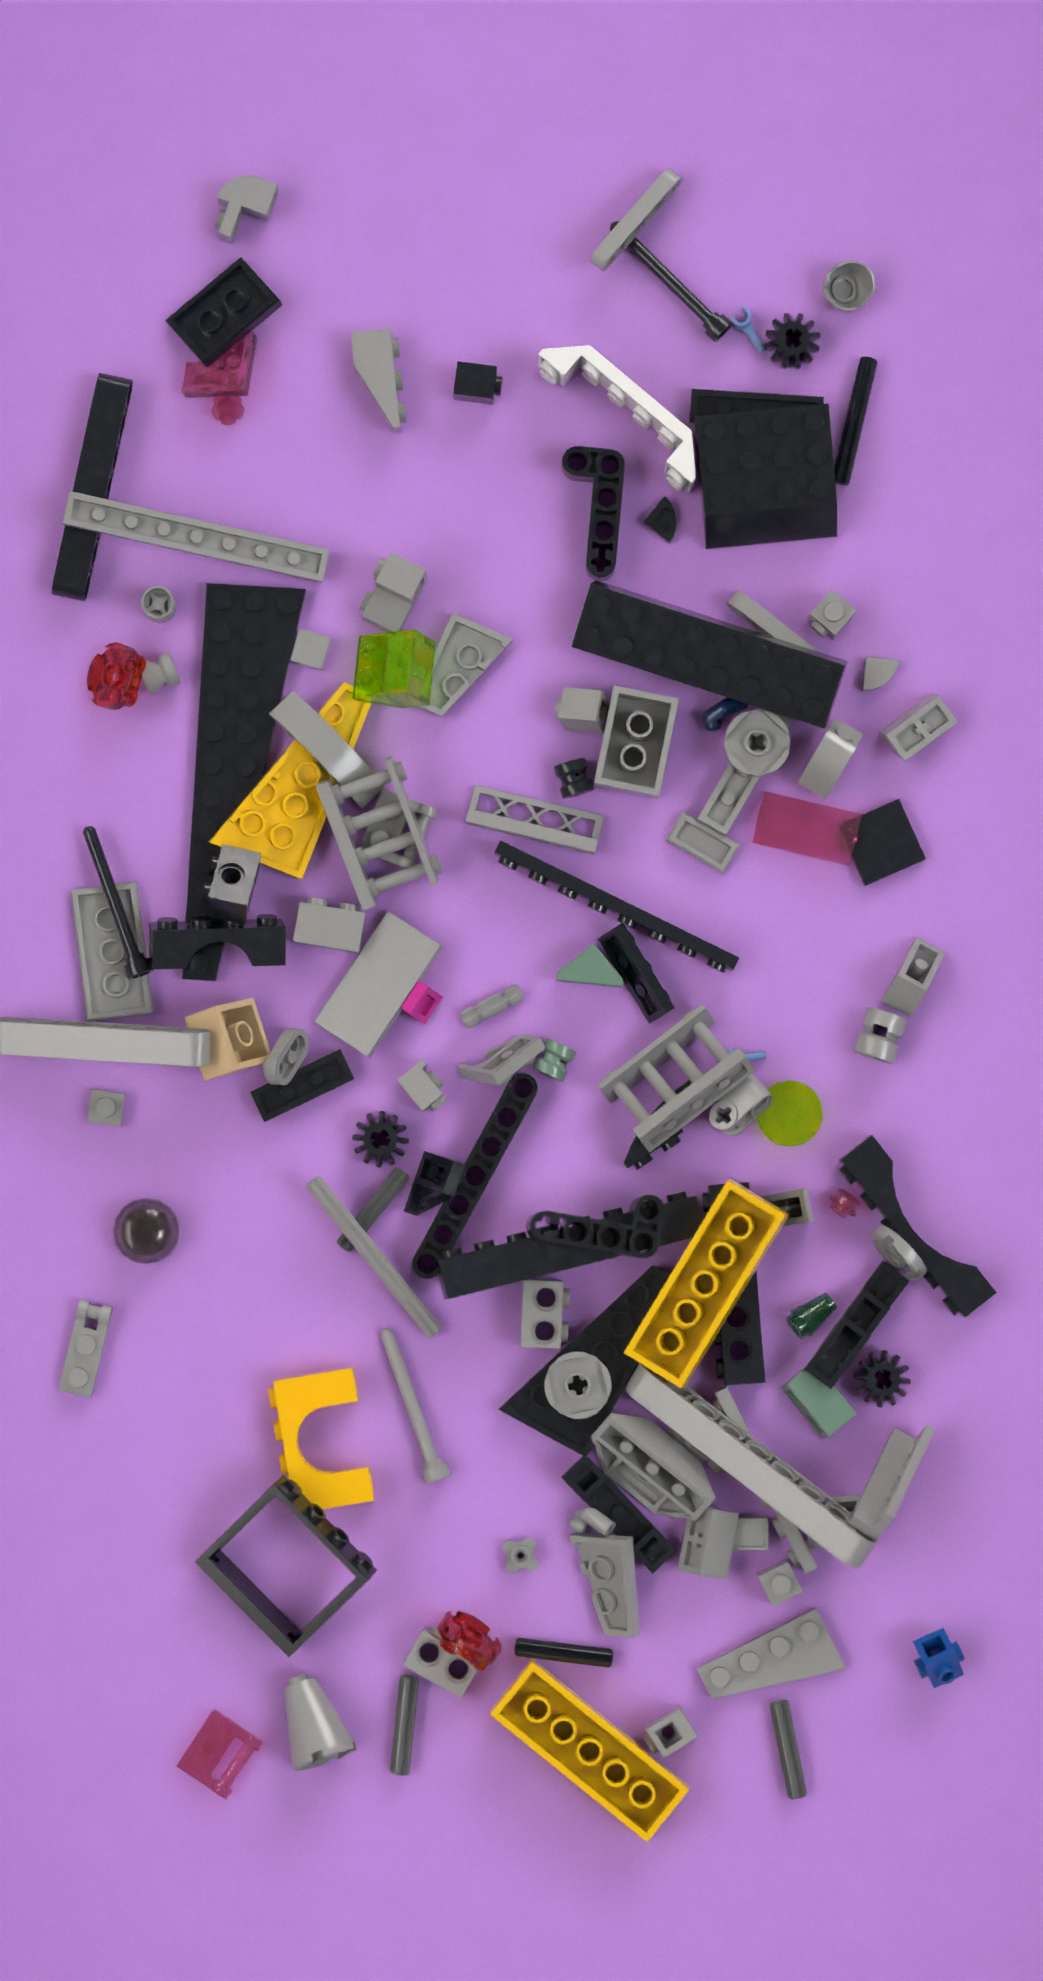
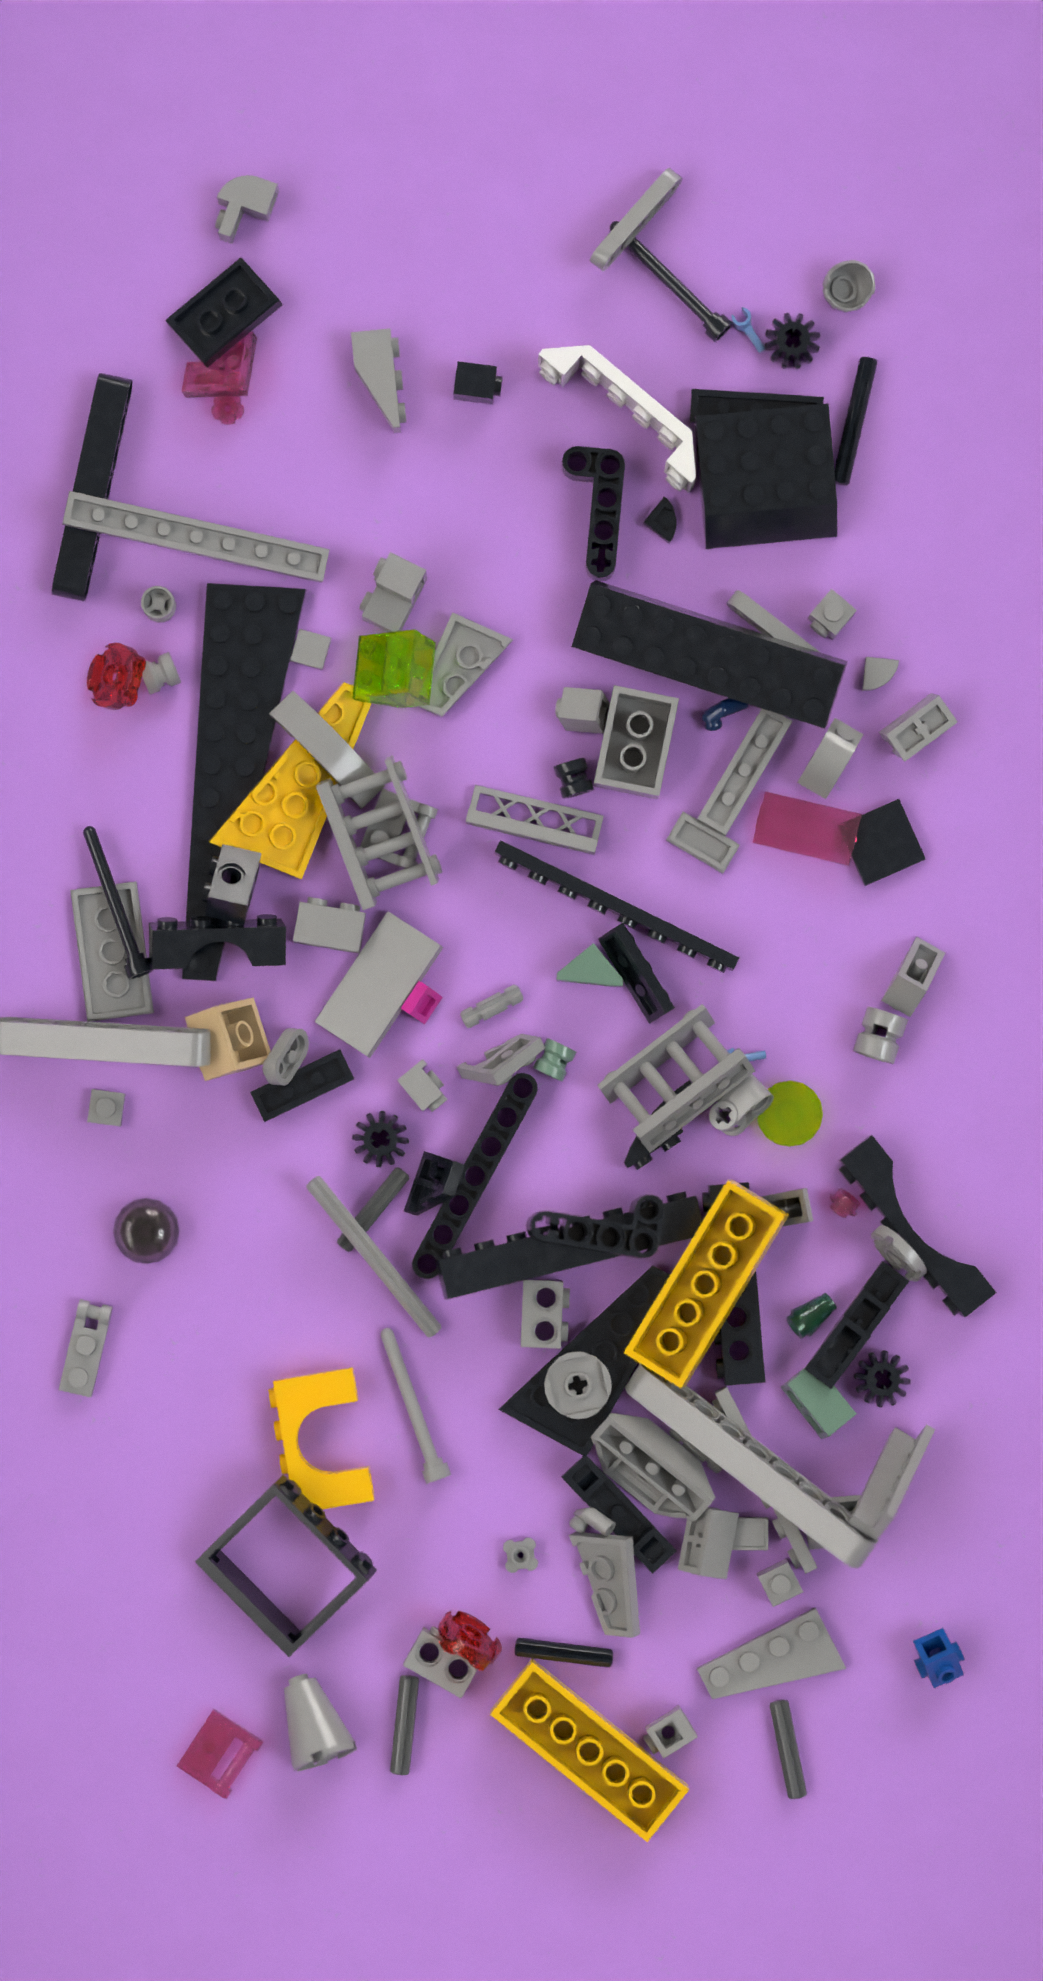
(776, 742): light grey plate -> none

